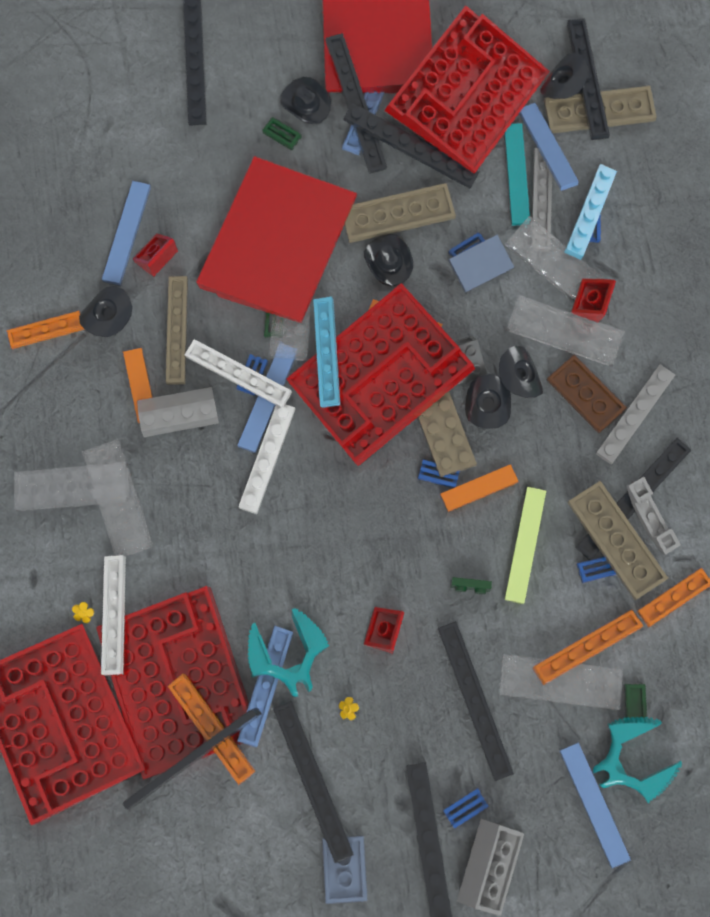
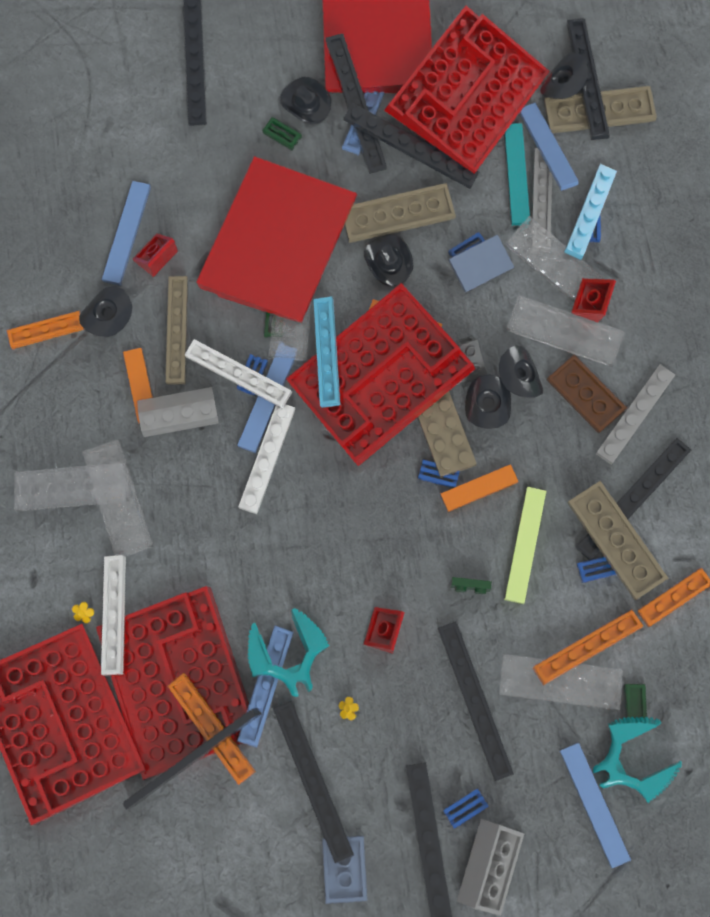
(650, 517): light grey slope -> none

